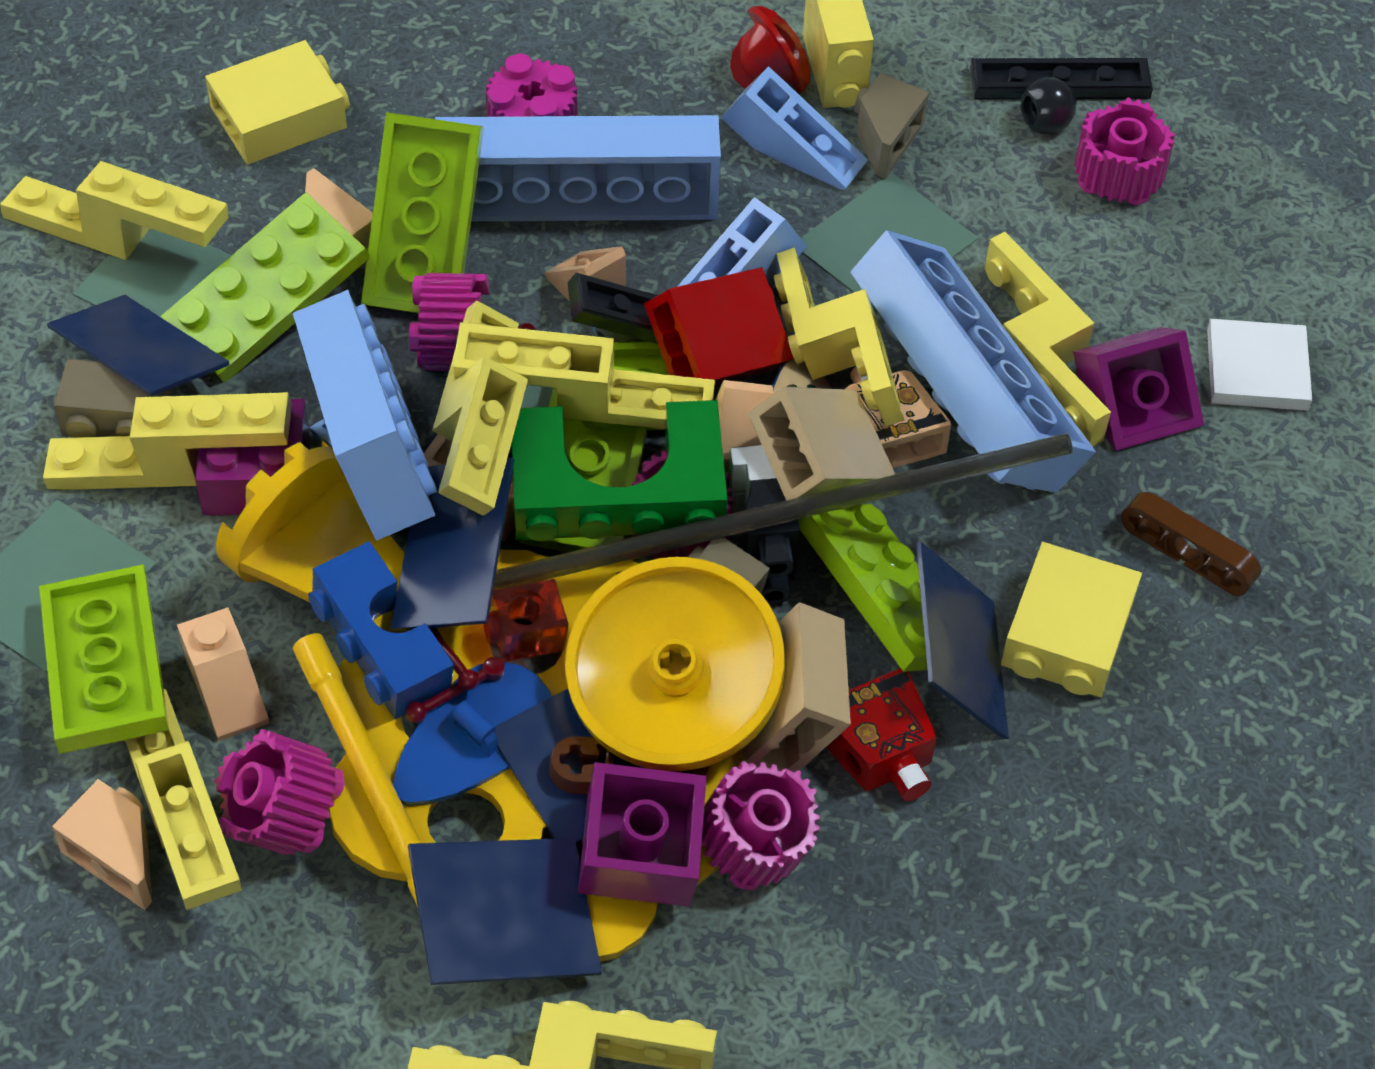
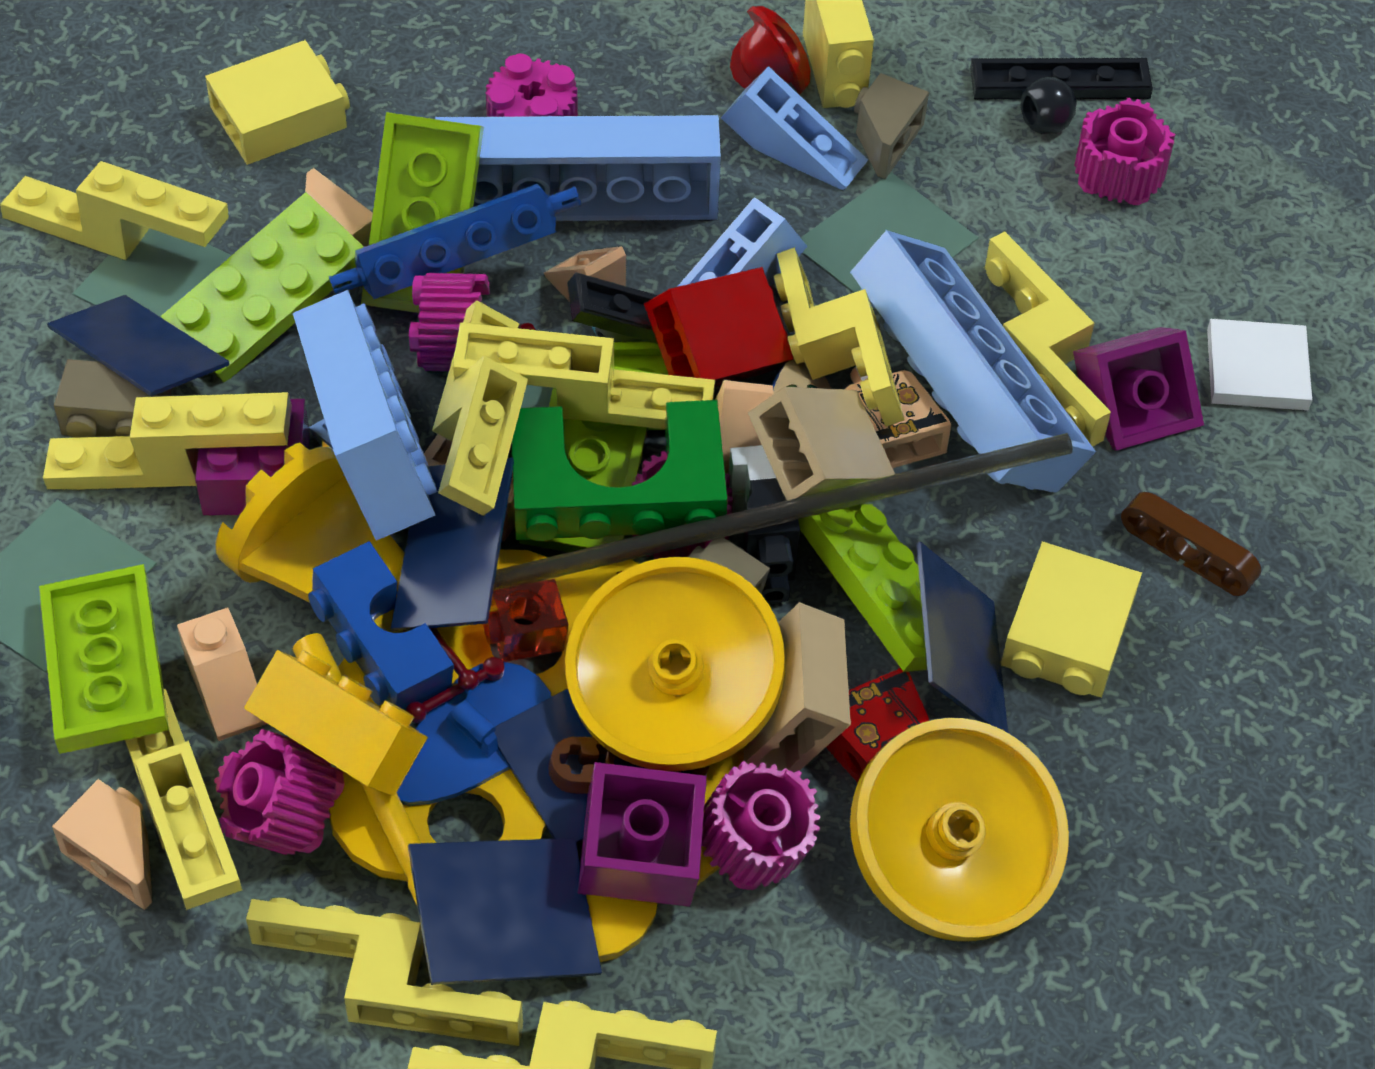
(337, 720): none -> yellow brick
(385, 971): none -> light yellow bracket
(455, 240): none -> blue plate
(959, 829): none -> yellow dish

